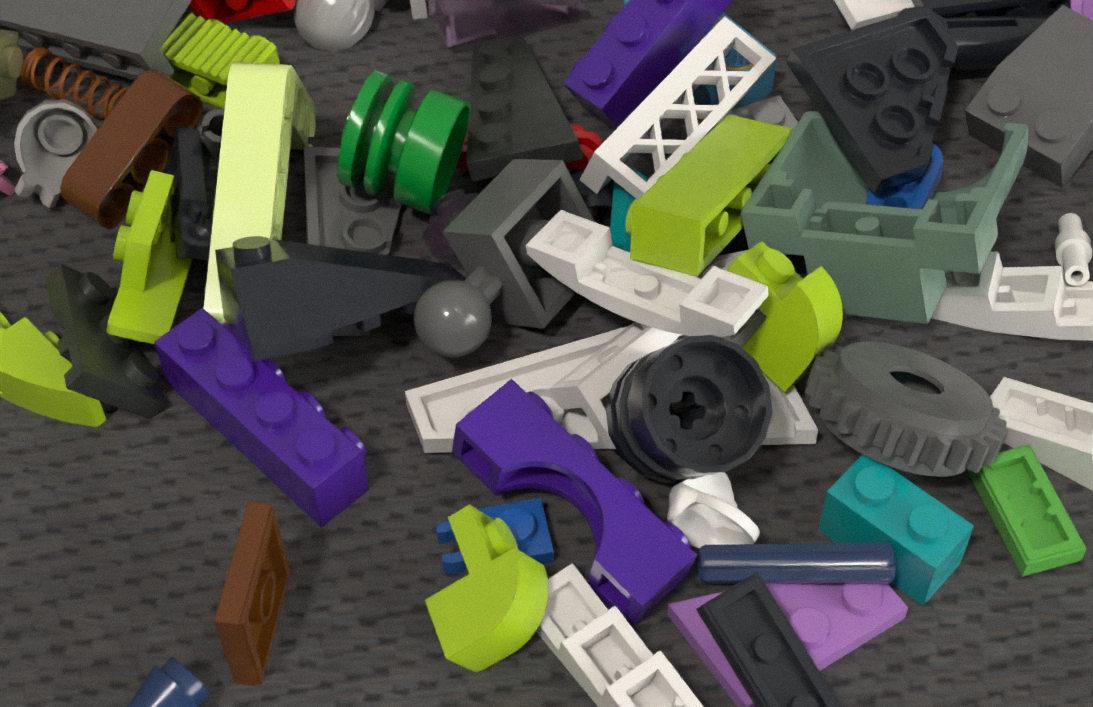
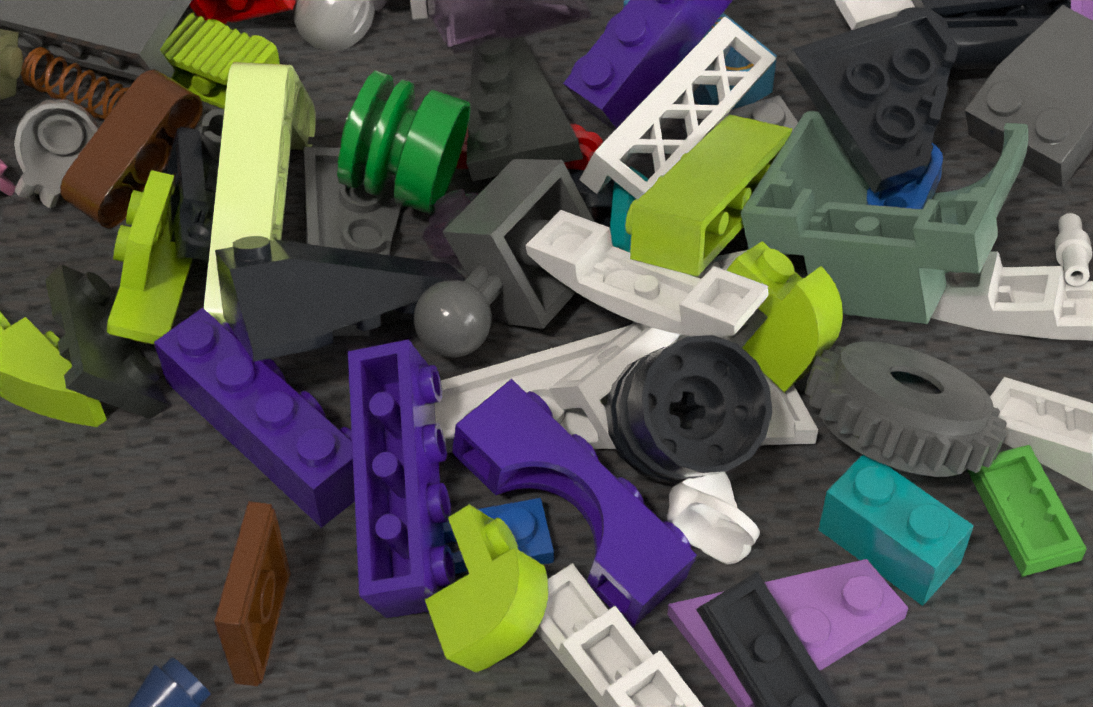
(398, 478): none -> dark purple brick
(798, 563): dark blue axle -> none

